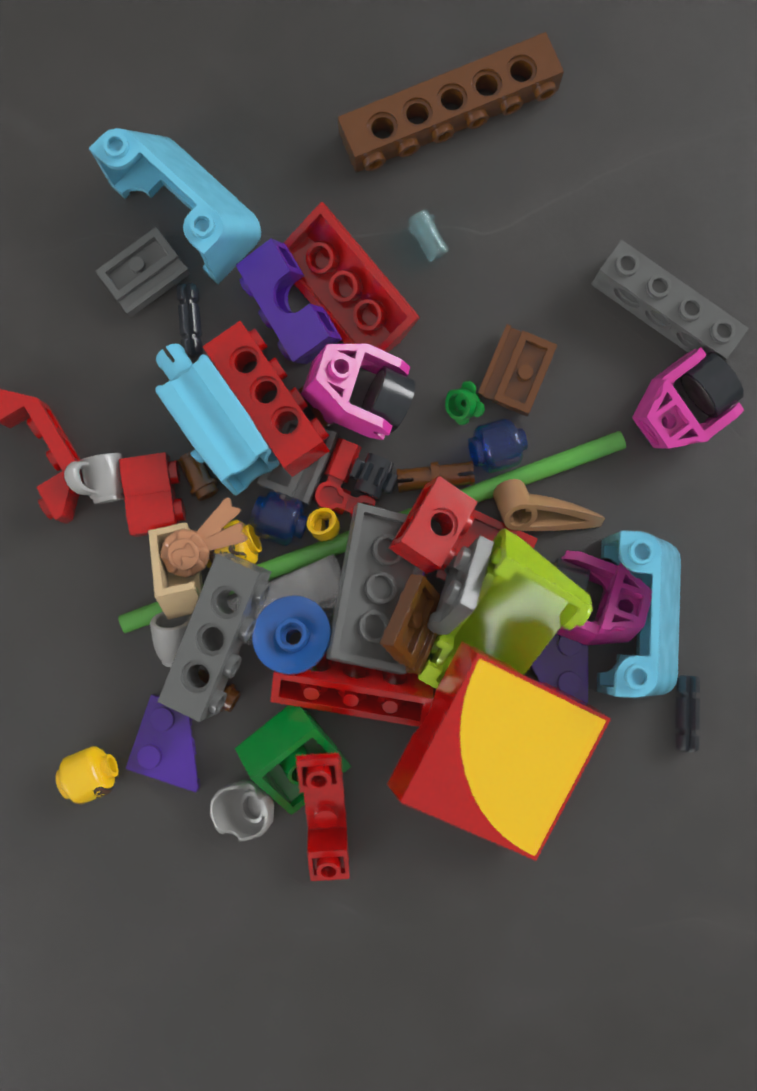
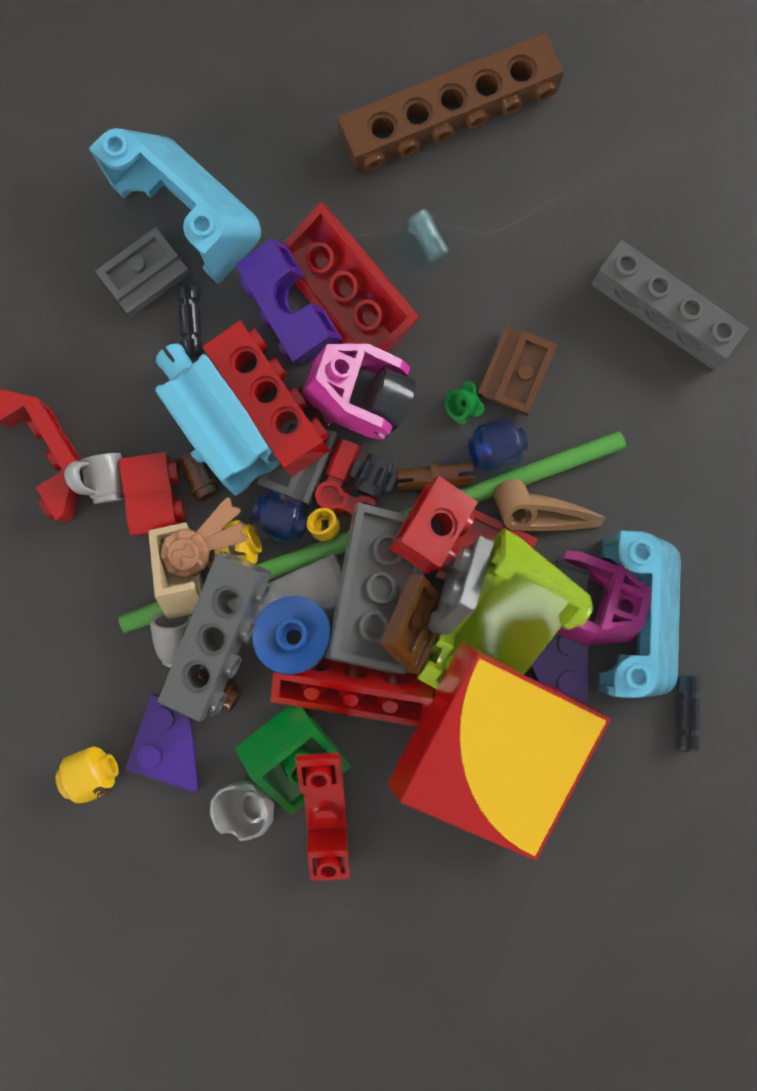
(708, 384): dark pink piece -> none

